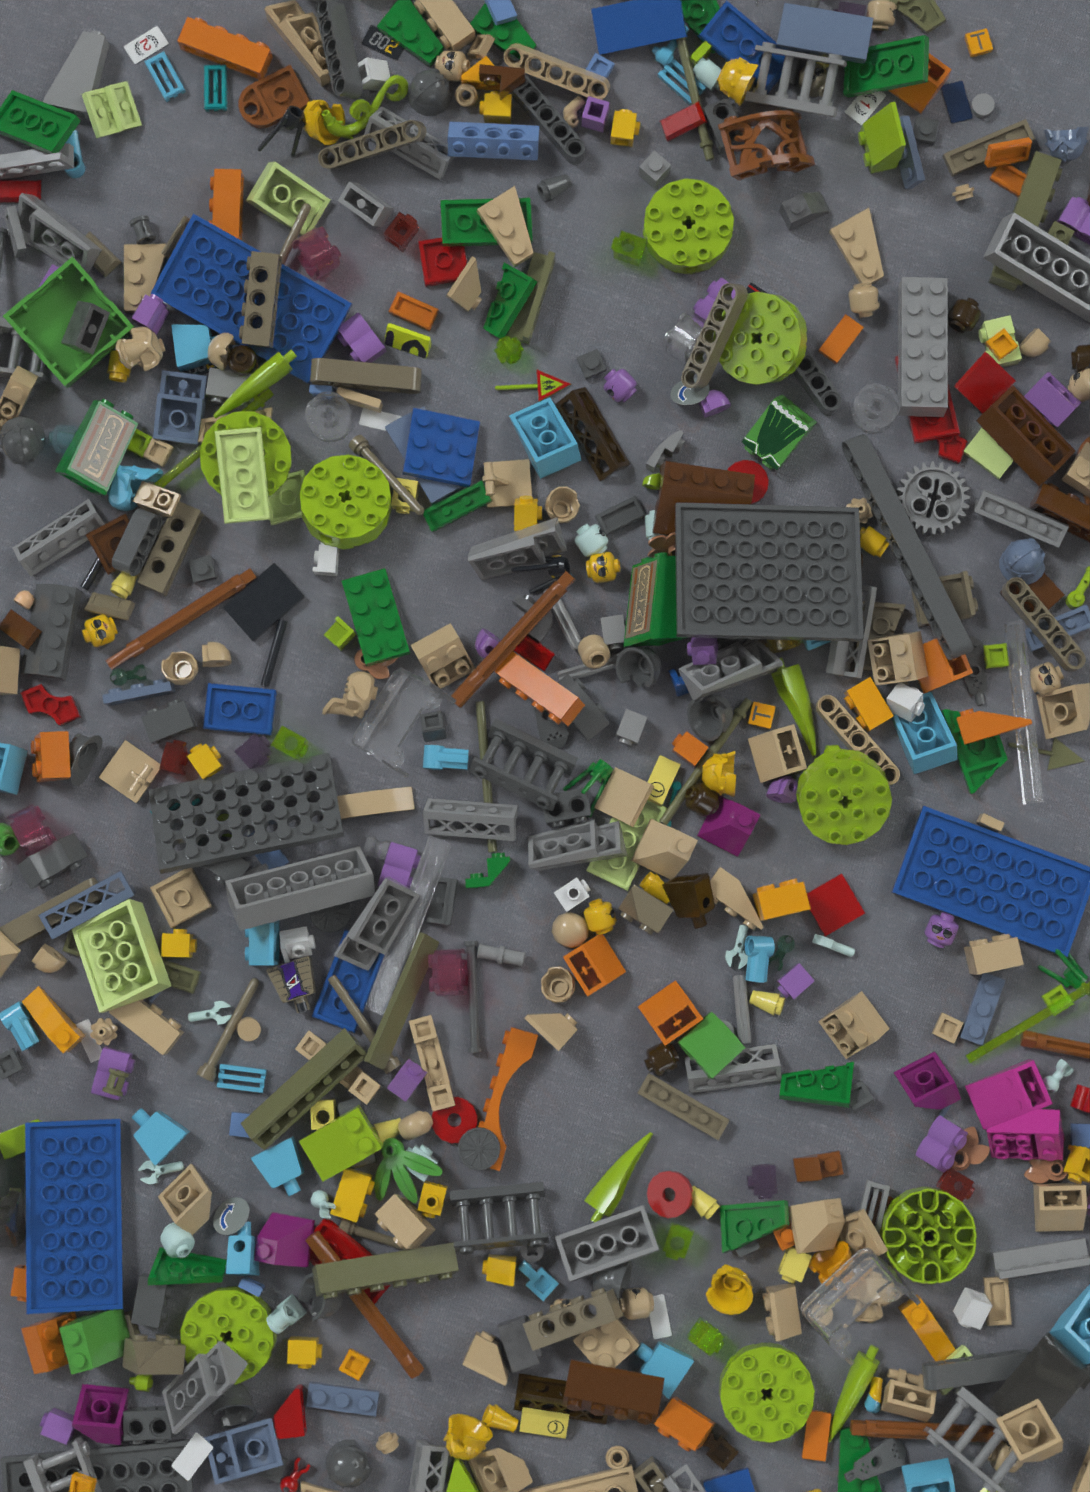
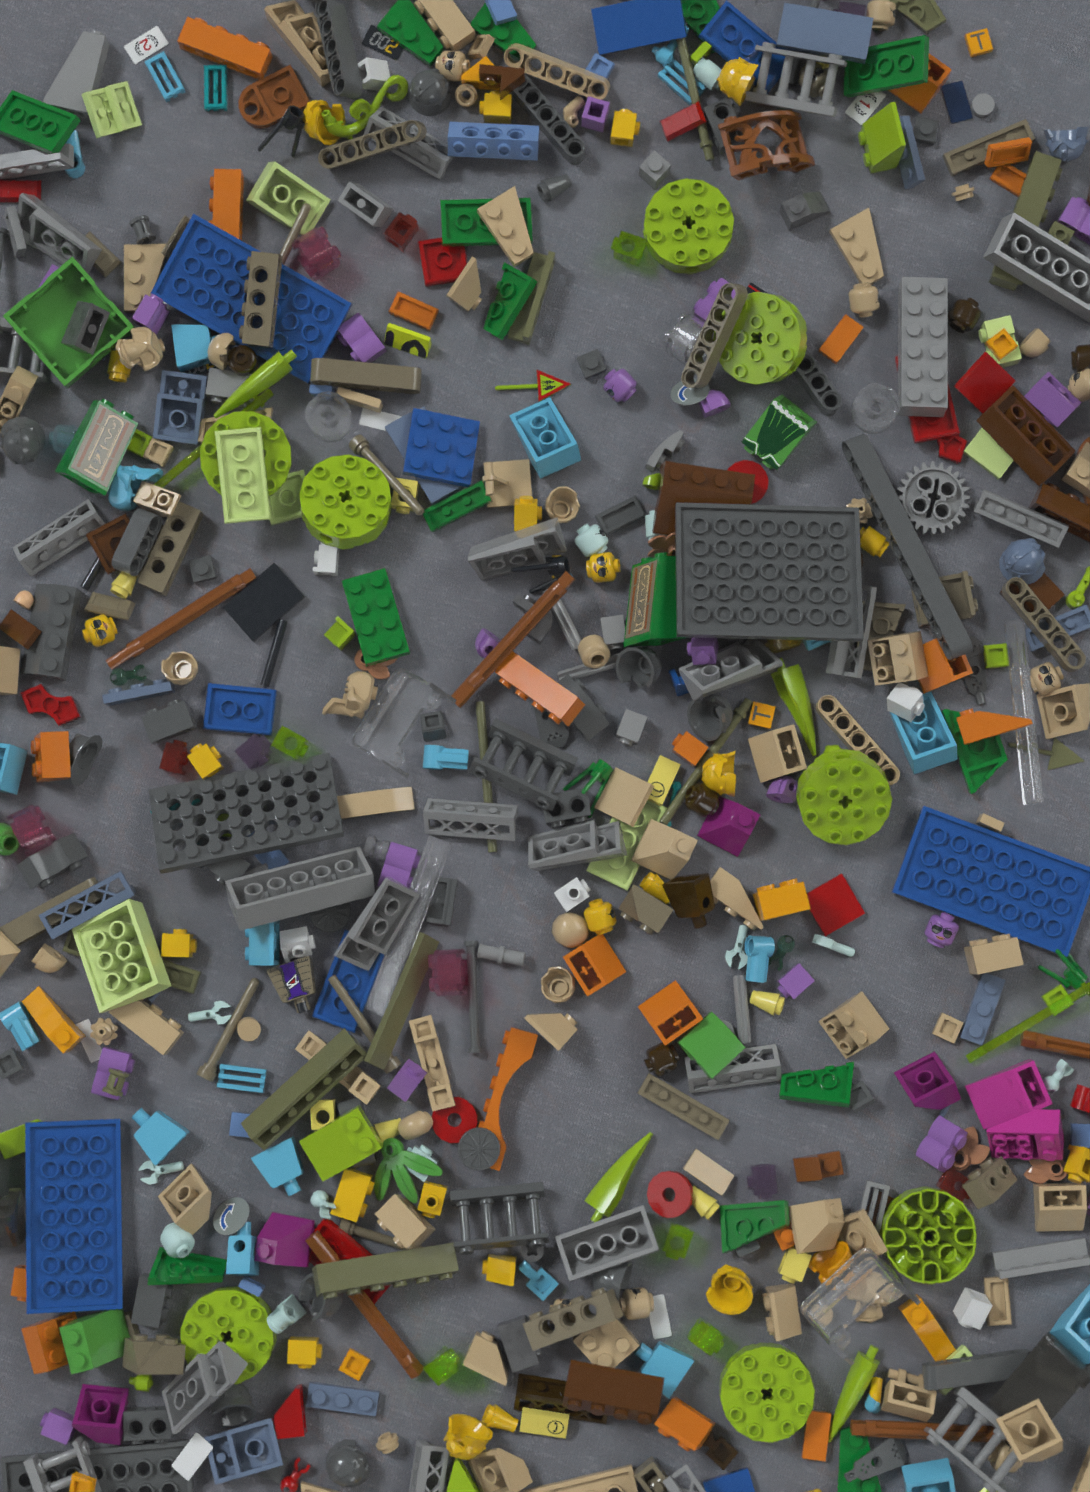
(130, 771): tan plate -> none
(181, 897): tan tile -> none
(215, 655): tan piece -> none
(442, 1365): none -> clear neon green slope
(443, 656): tan slope -> none
(495, 867): green slope -> none
(509, 350): clear neon green gear -> none
(535, 652): red tile -> none
(595, 430): dark brown fence -> none
(617, 1464): tan plate -> none
(708, 1172): none -> tan slope
(868, 705): light orange brick -> none
(989, 1182): none -> dark tan brick

